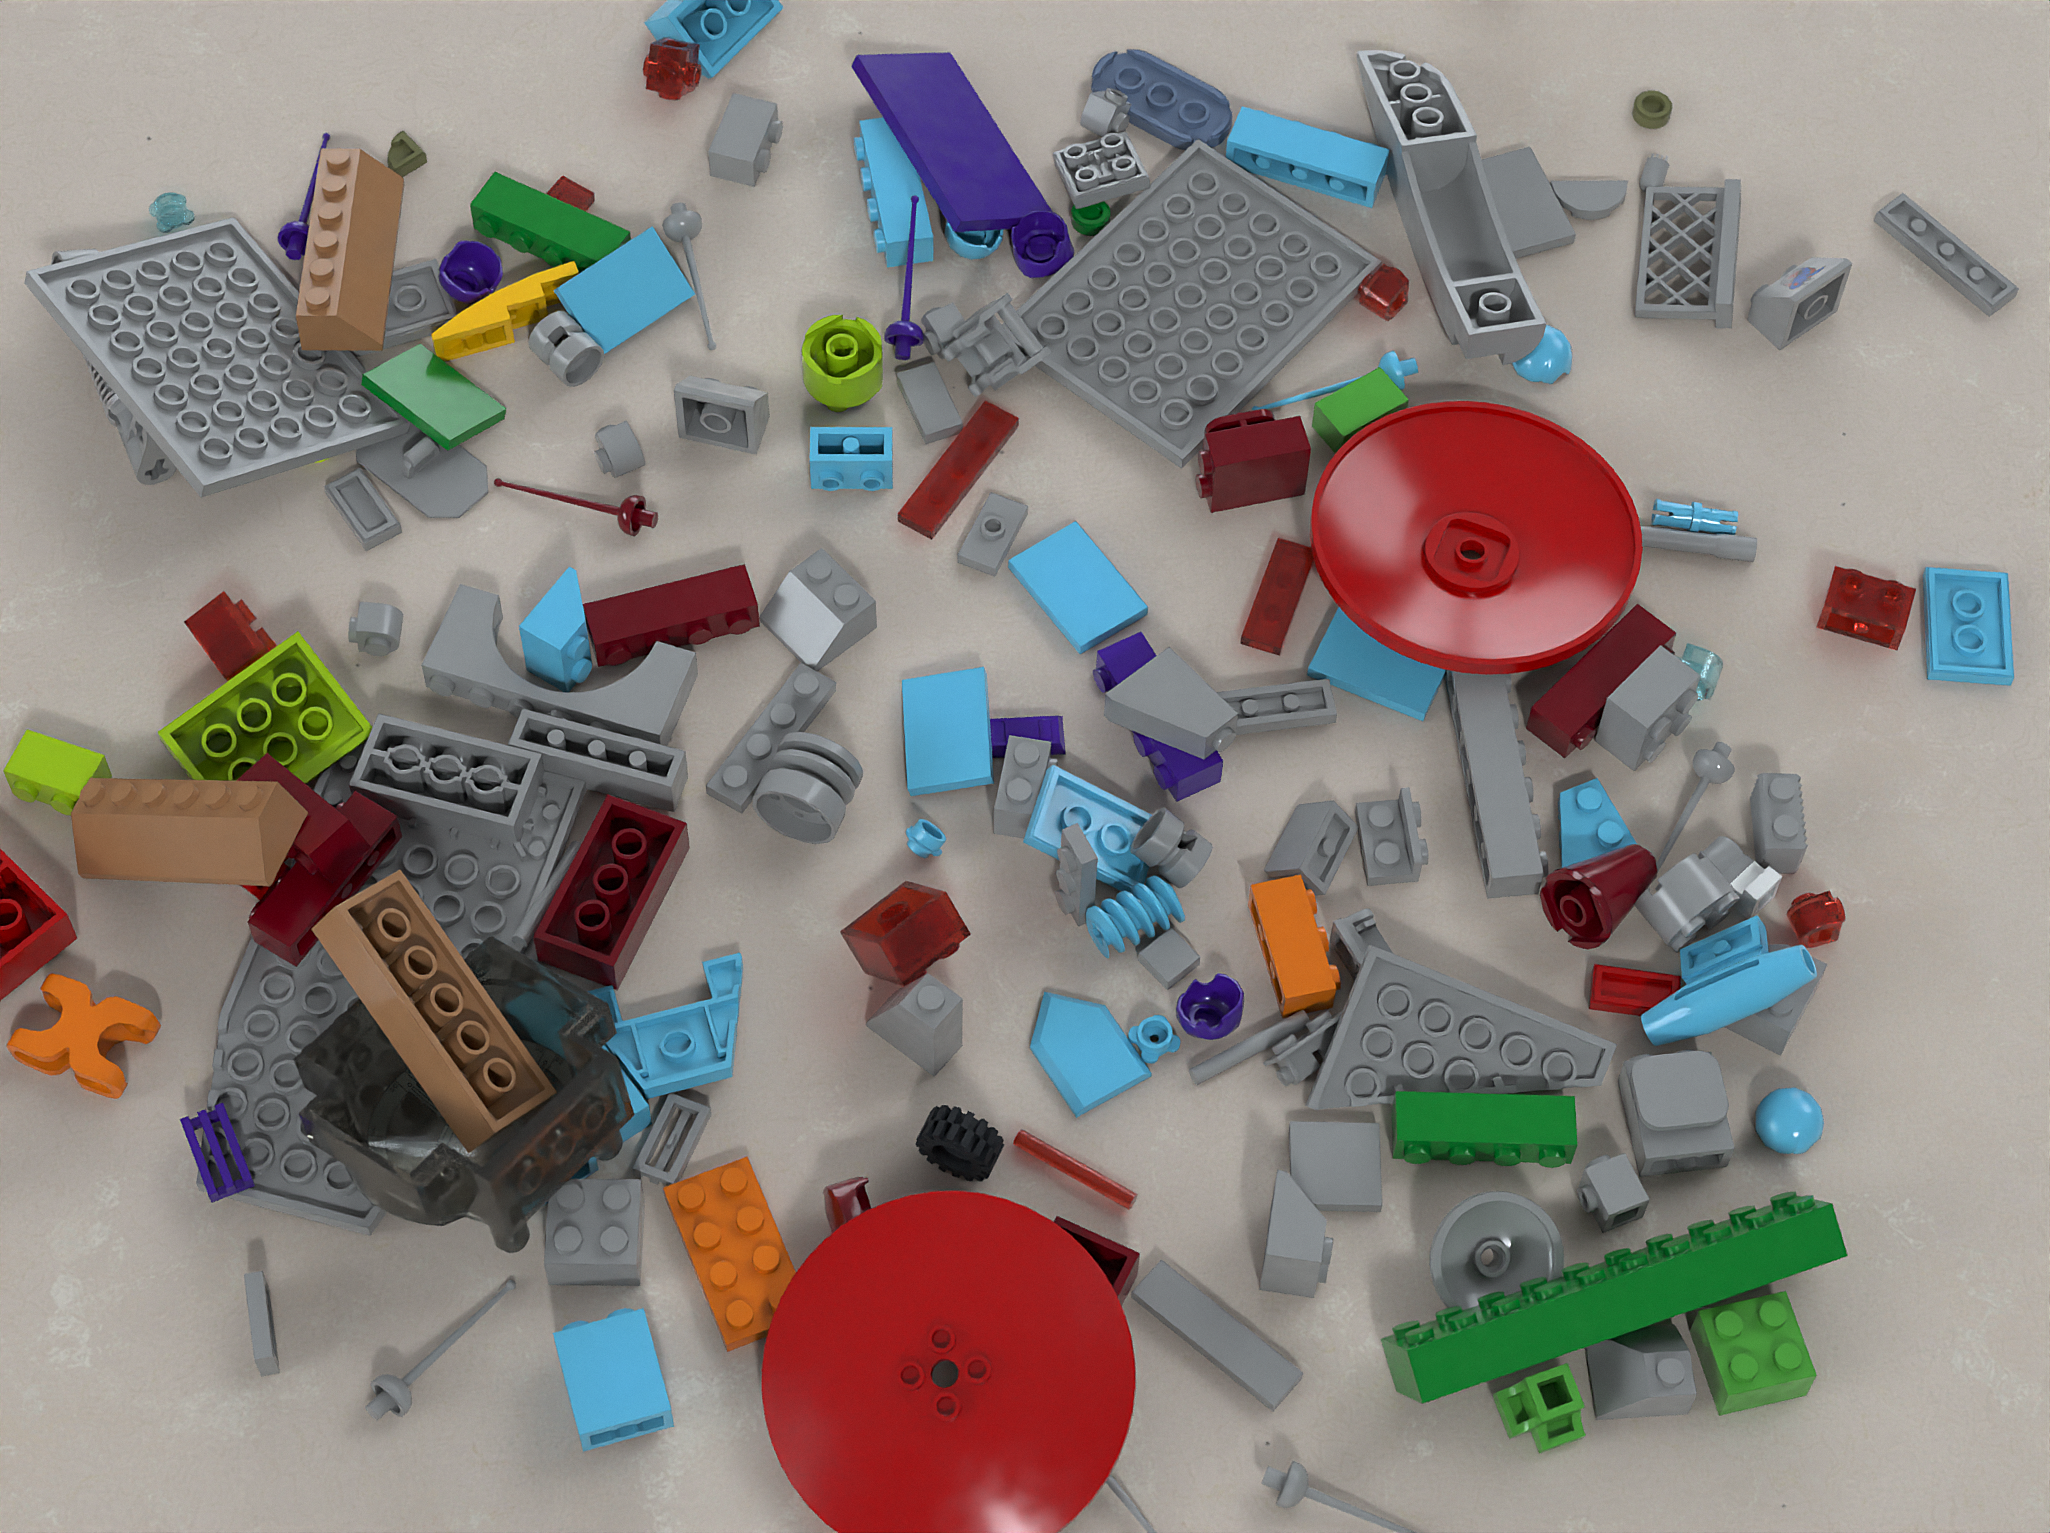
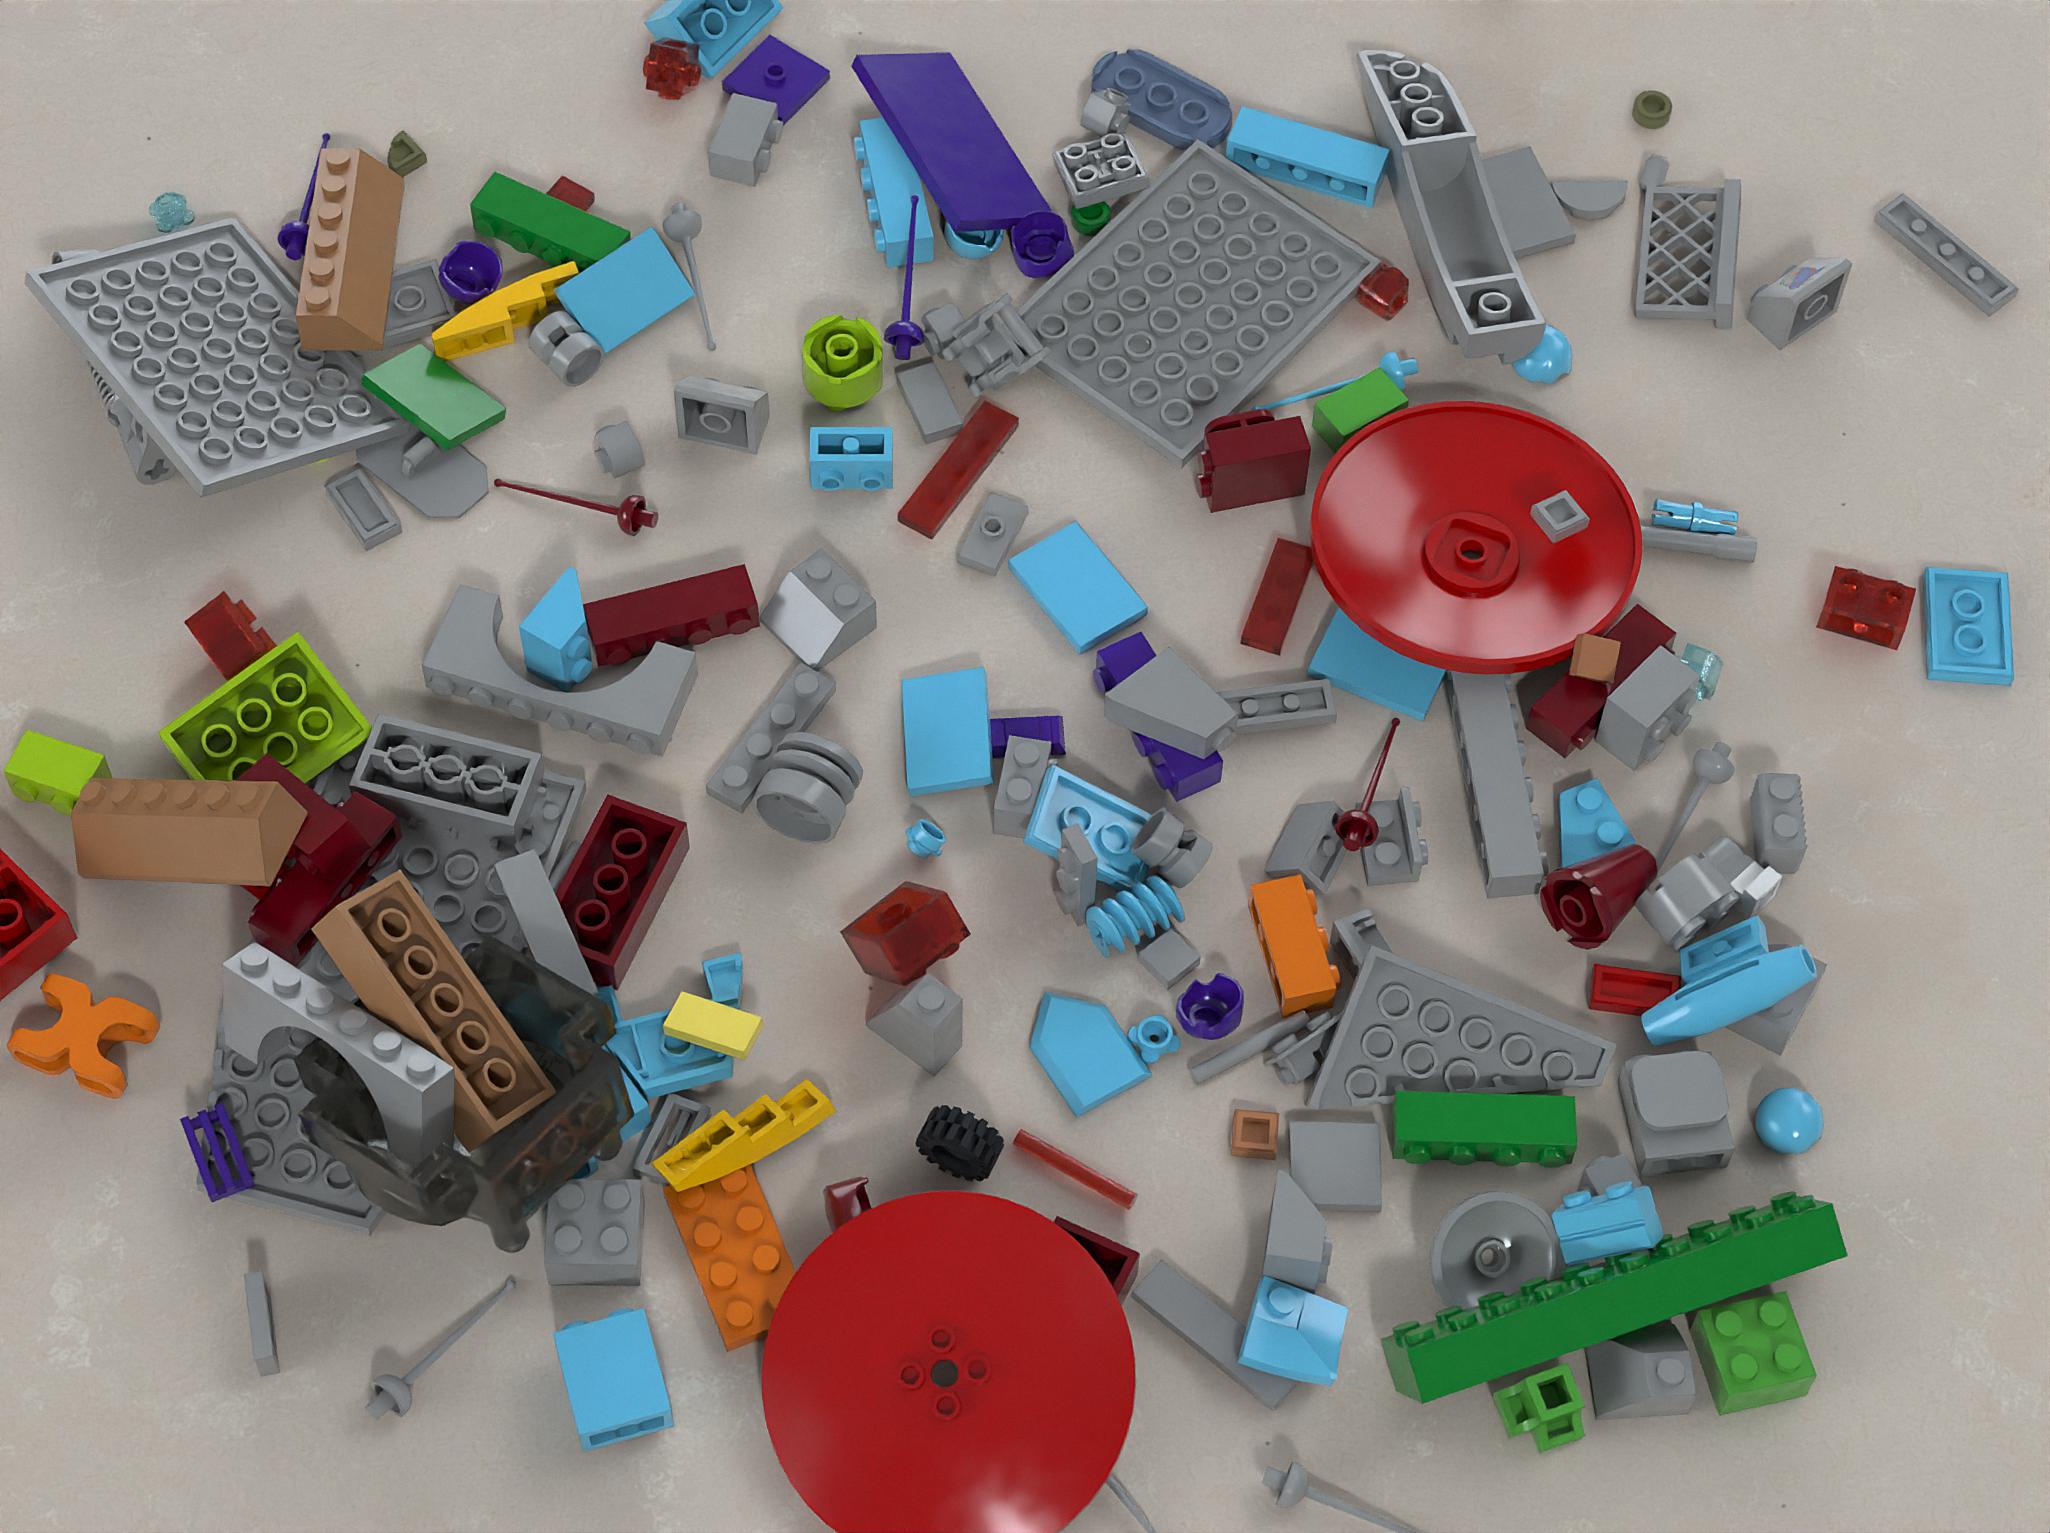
(376, 628): light grey plate -> none
(407, 1082): none -> light grey arch
(542, 918): none -> light grey tile
(605, 759): light grey brick -> none
(713, 1025): none -> light yellow tile
(733, 1143): none -> yellow slope
(777, 76): none -> dark purple plate
(1255, 1134): none -> nougat tile
(1293, 1333): none -> medium azure plate
(1358, 826): none -> dark red sword
(1559, 516): none -> light grey tile
(1594, 658): none -> nougat tile
(1607, 1223): none -> medium azure brick
(1816, 918): clear red plate -> none

